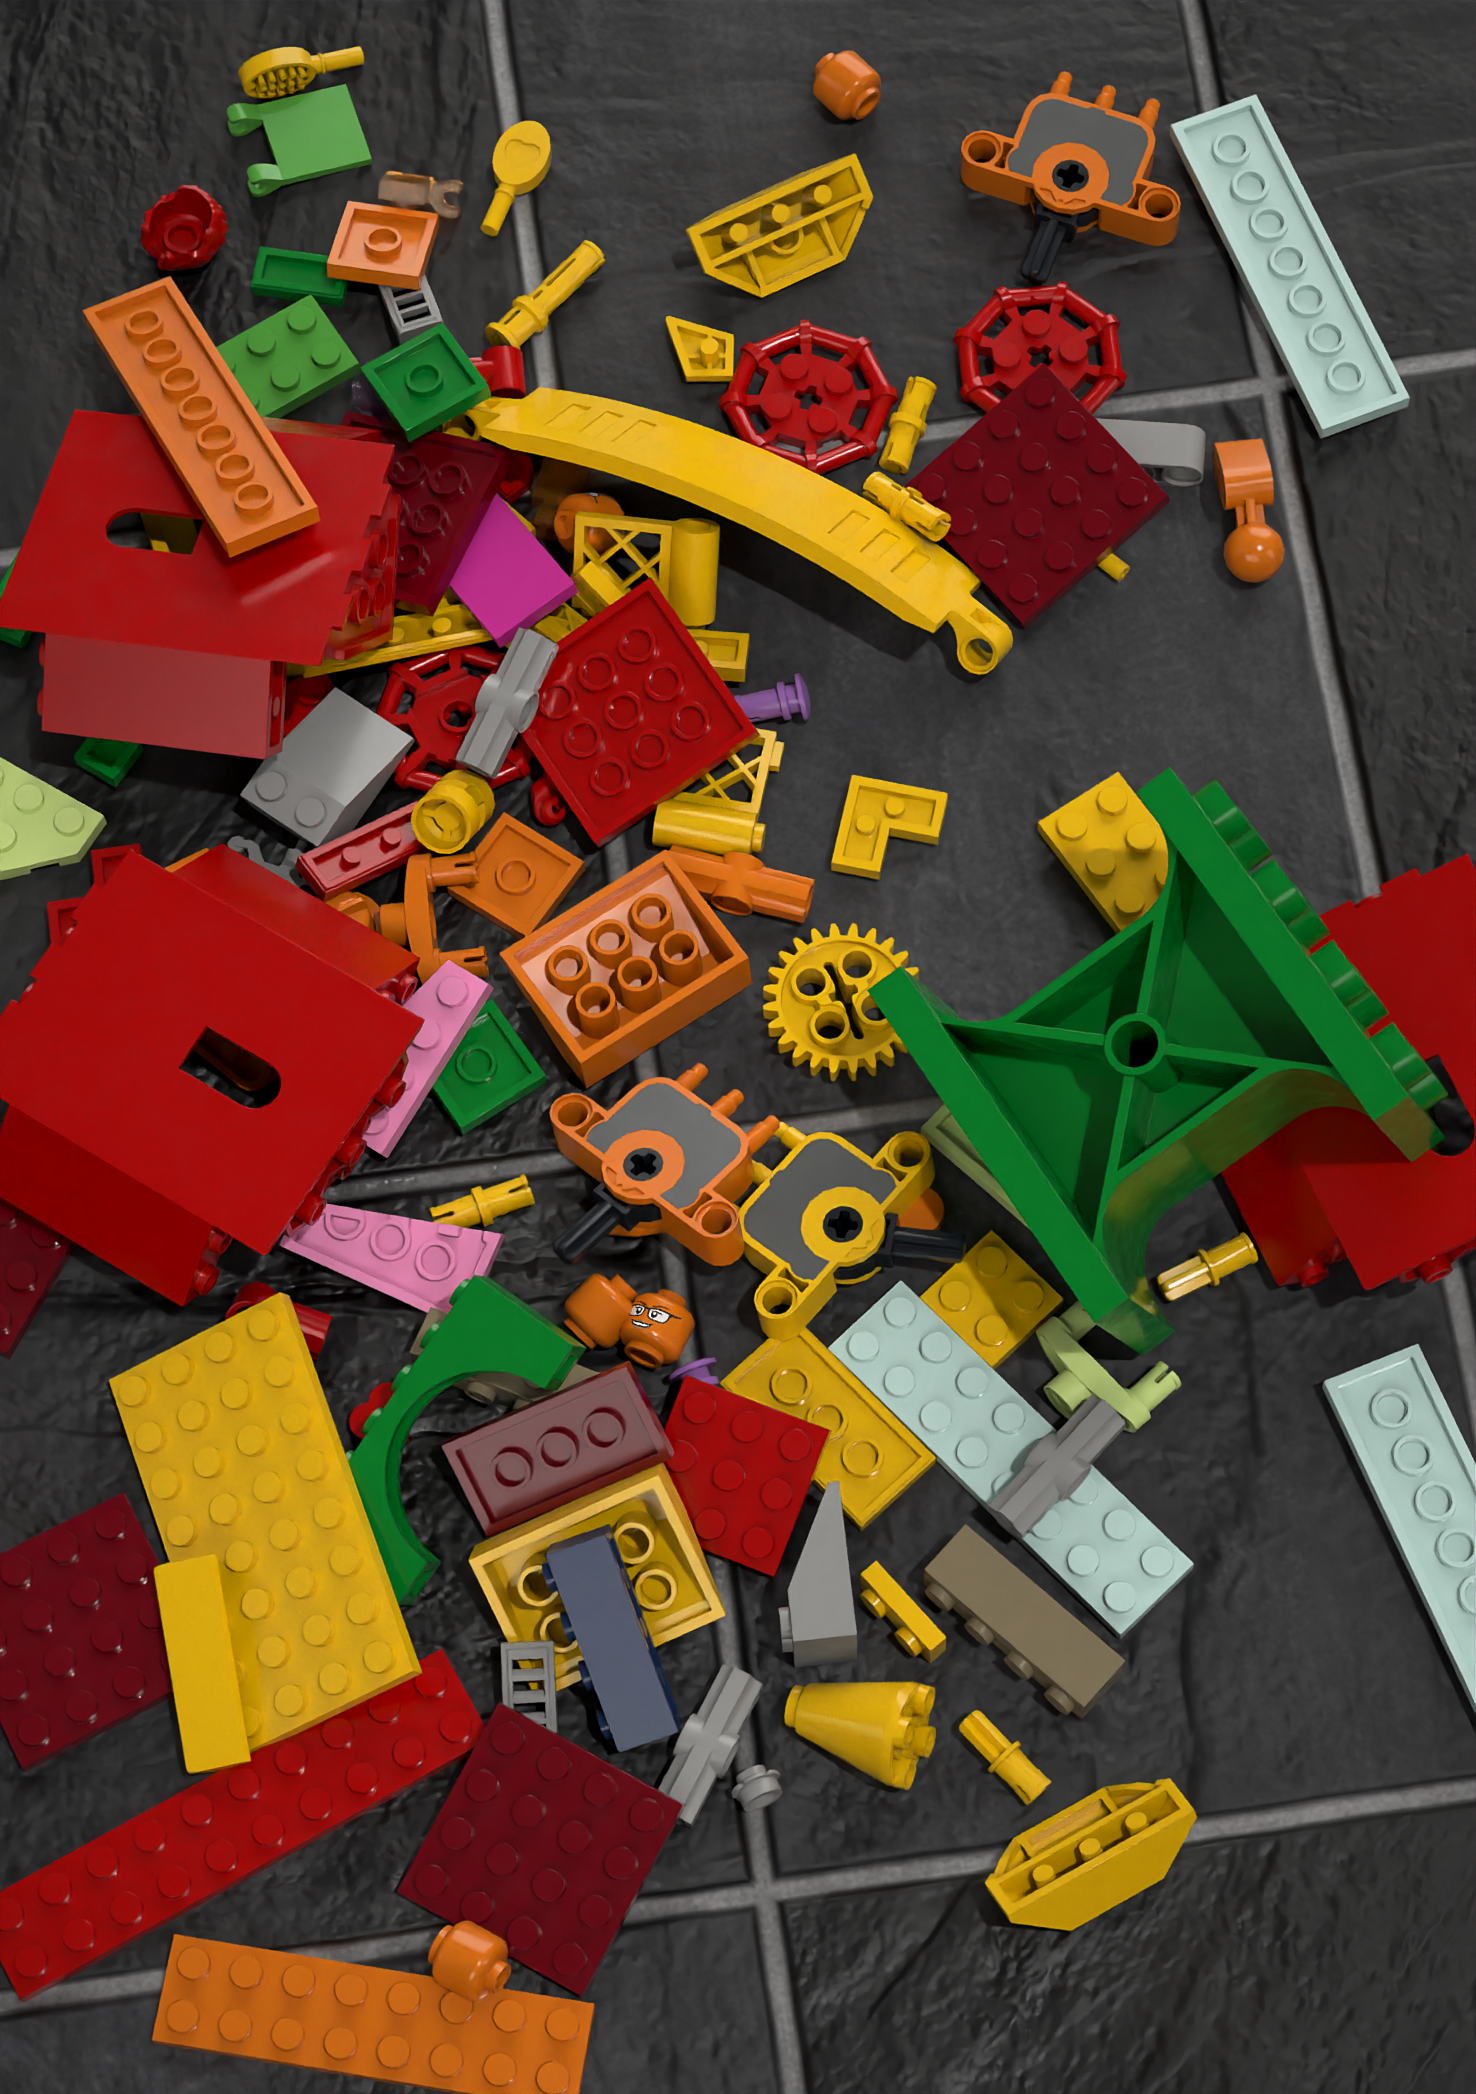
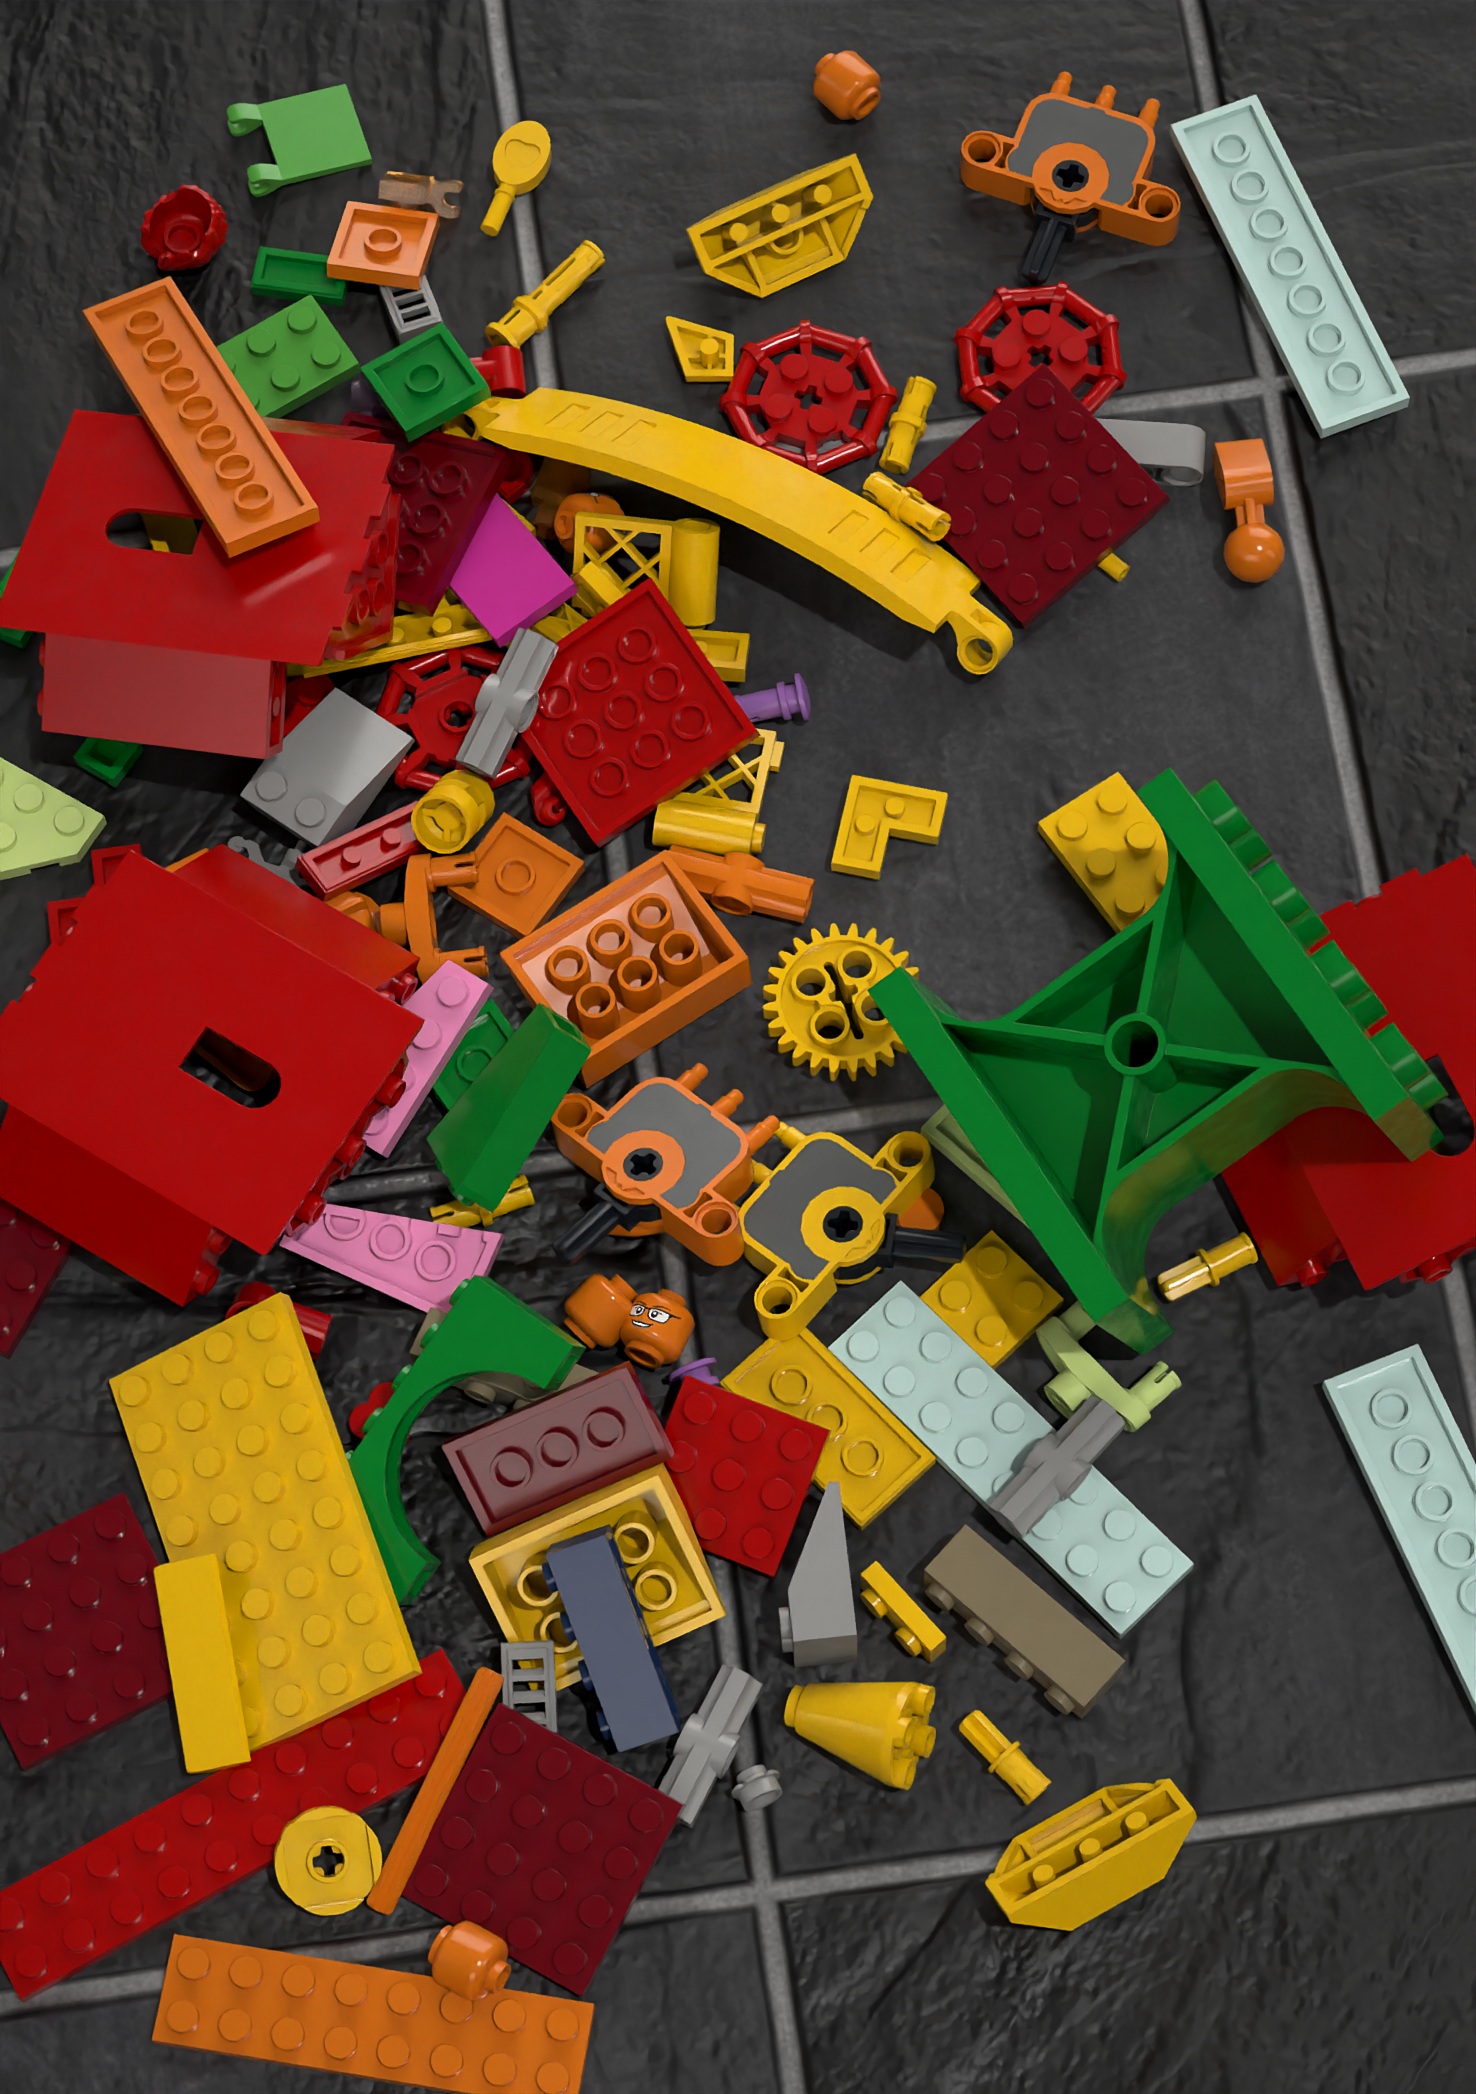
(291, 69): yellow piece -> none
(351, 1879): none -> yellow plate
(435, 1790): none -> orange axle
(508, 1108): none -> green slope

